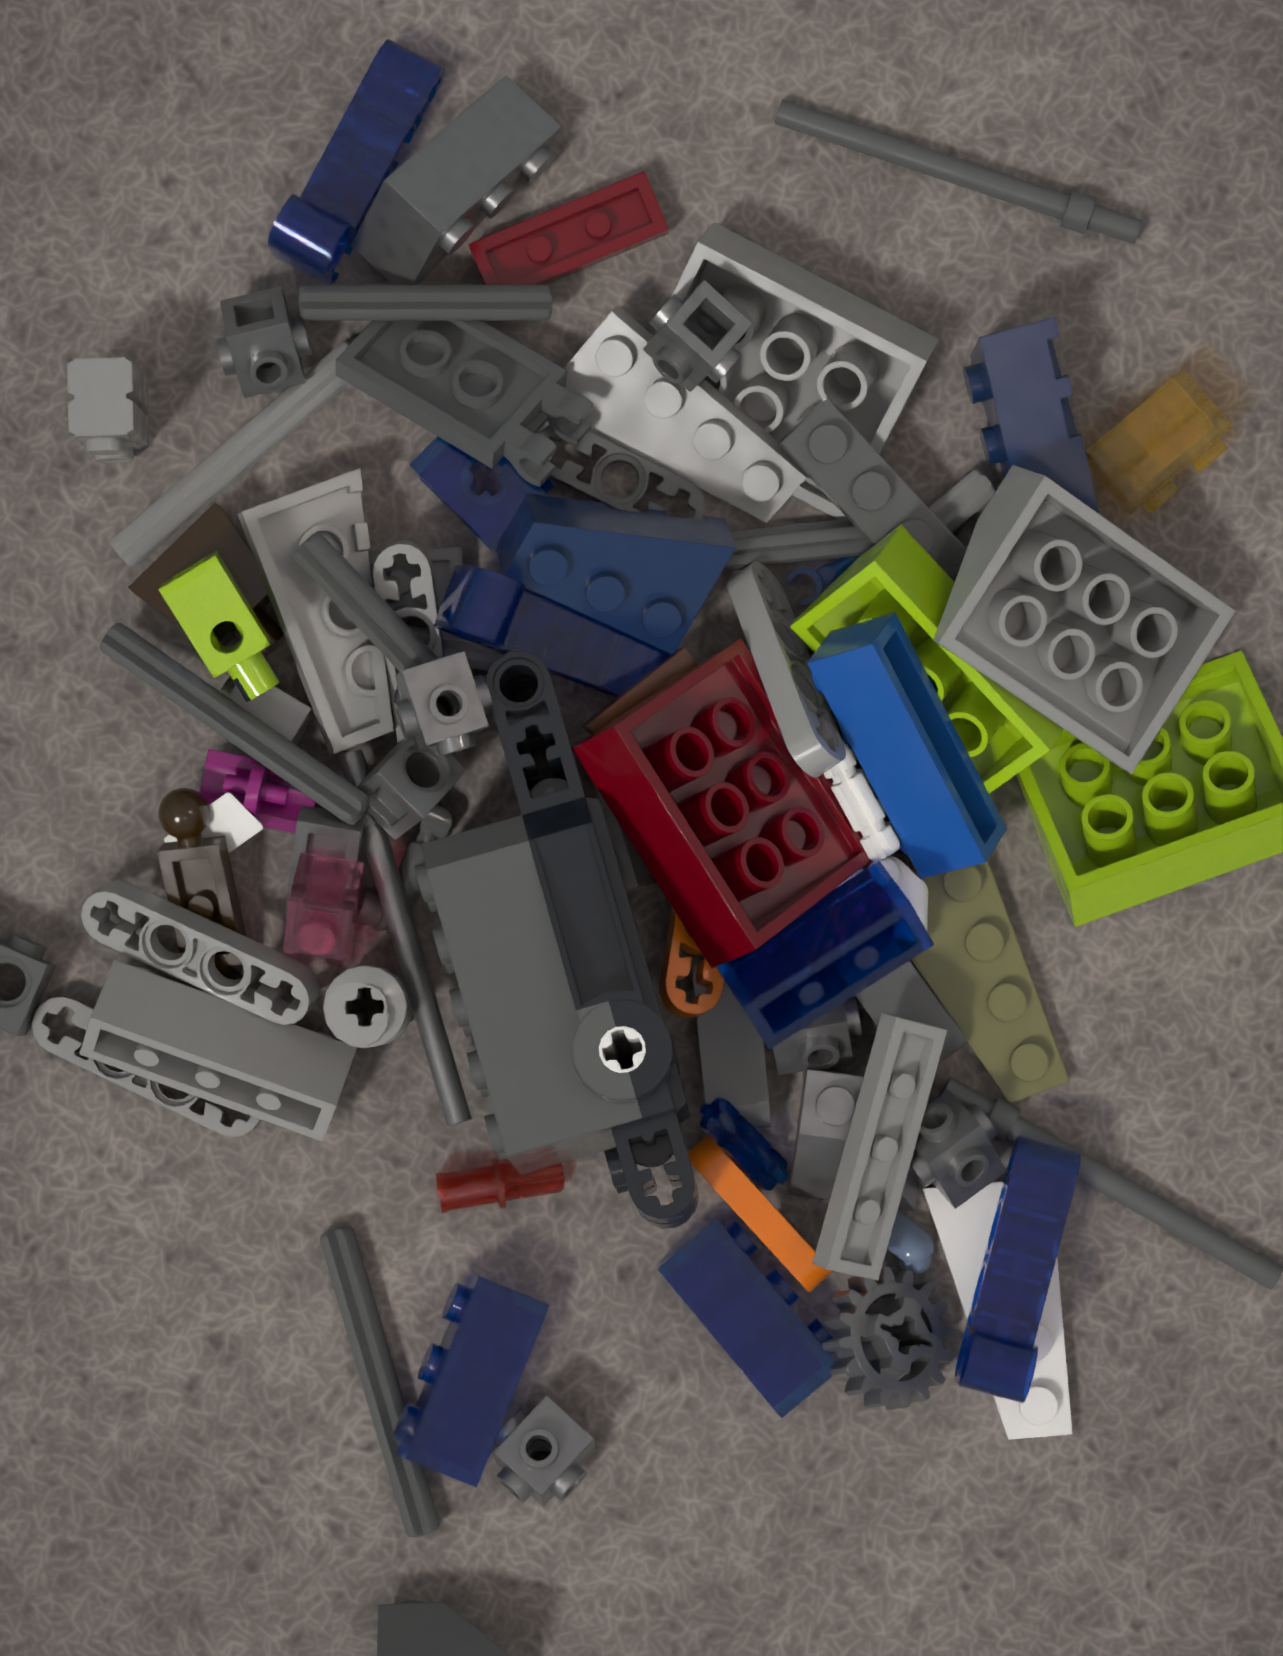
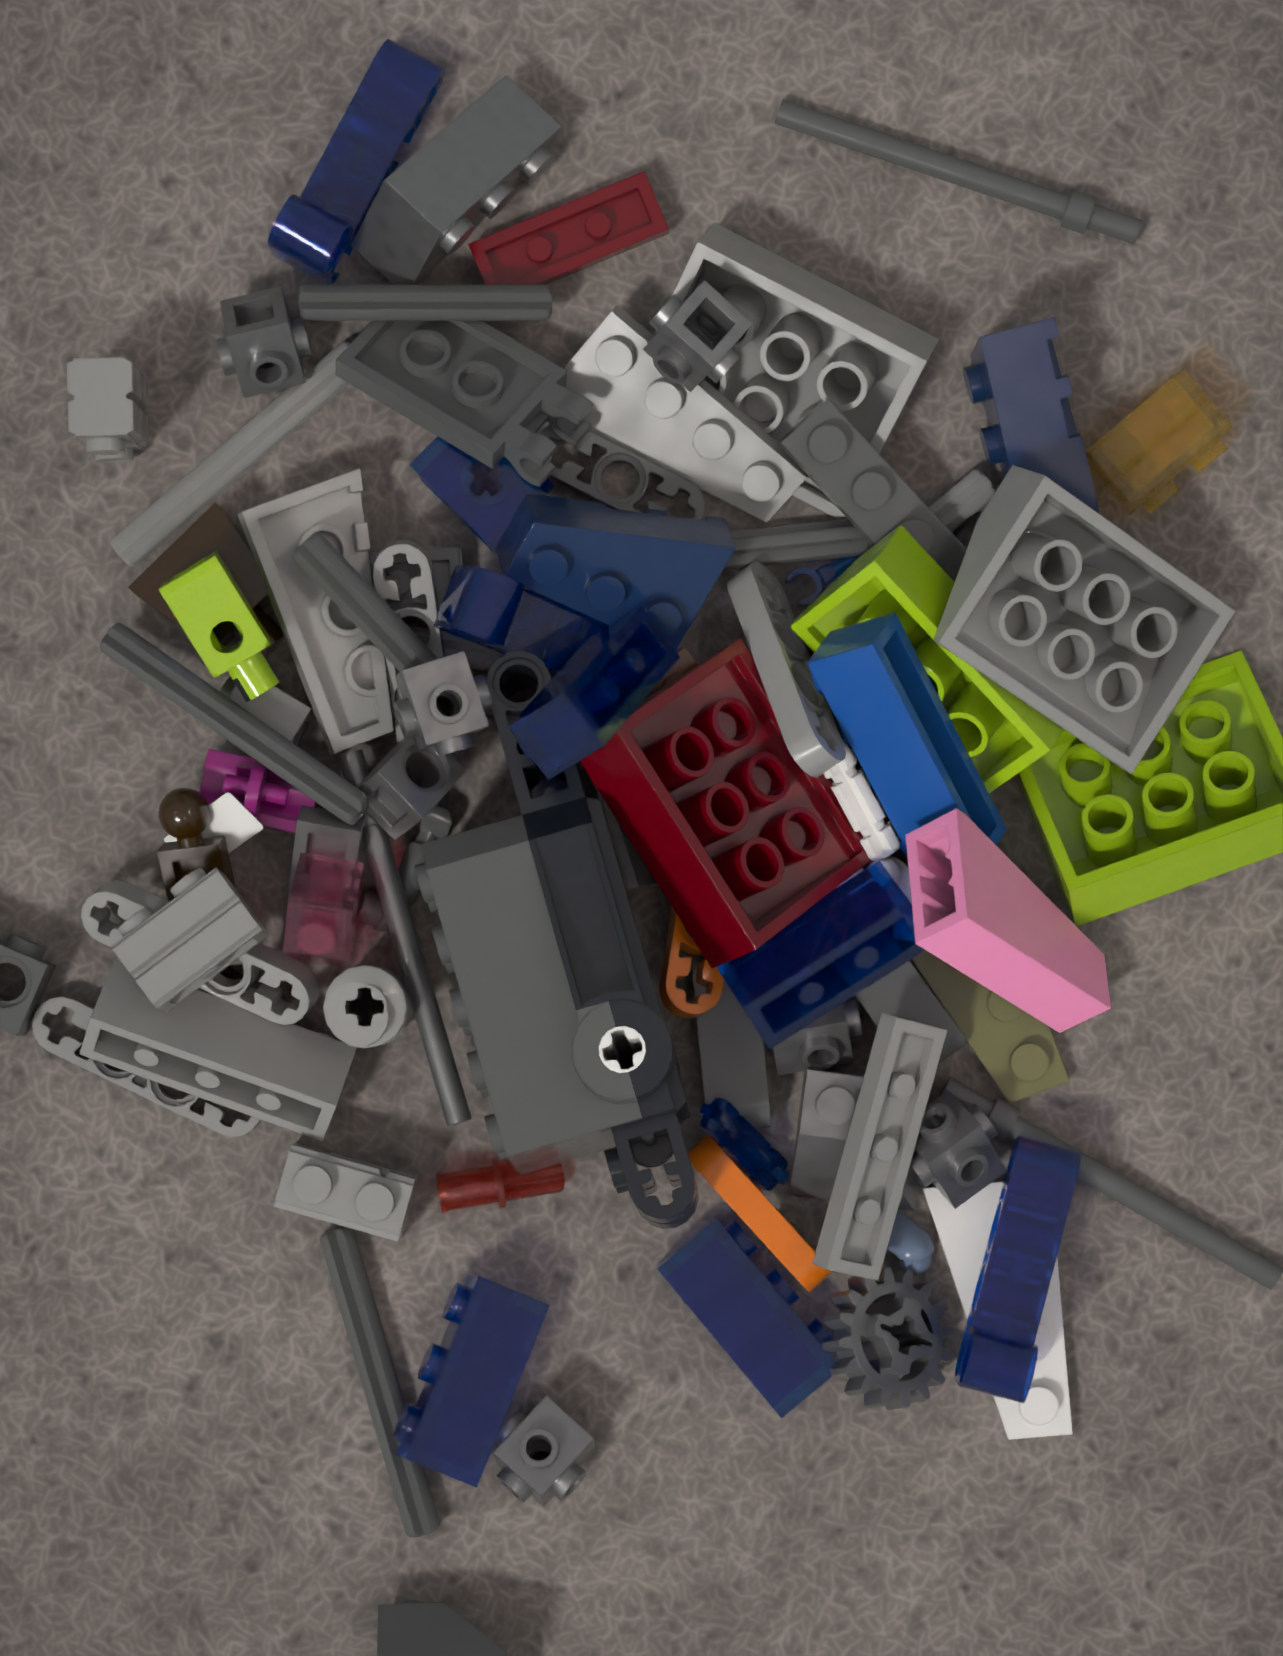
(188, 938): none -> light grey brick
(346, 1191): none -> light grey brick
(594, 693): none -> clear blue brick
(999, 926): none -> bright pink slope

